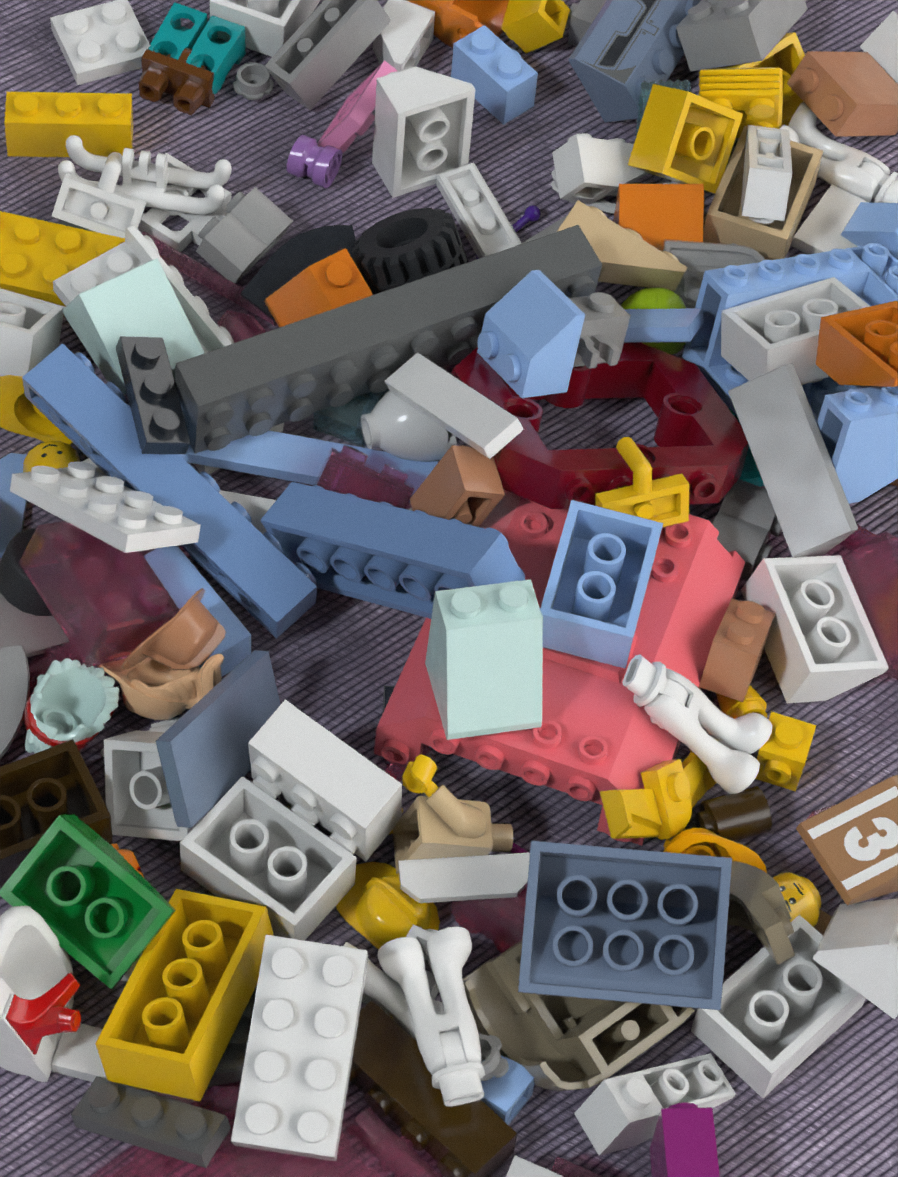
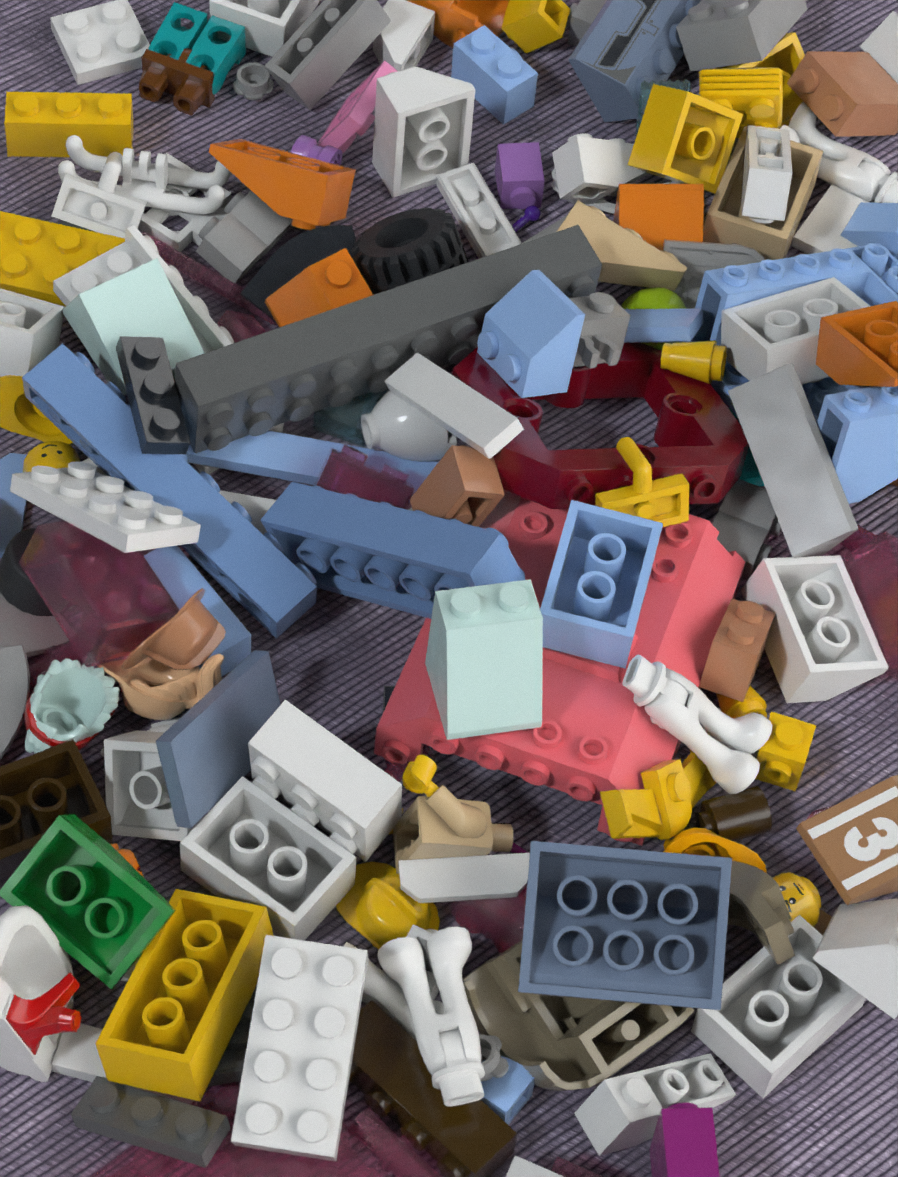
(289, 183): none -> orange slope
(519, 175): none -> medium lavender brick
(696, 360): none -> yellow cone

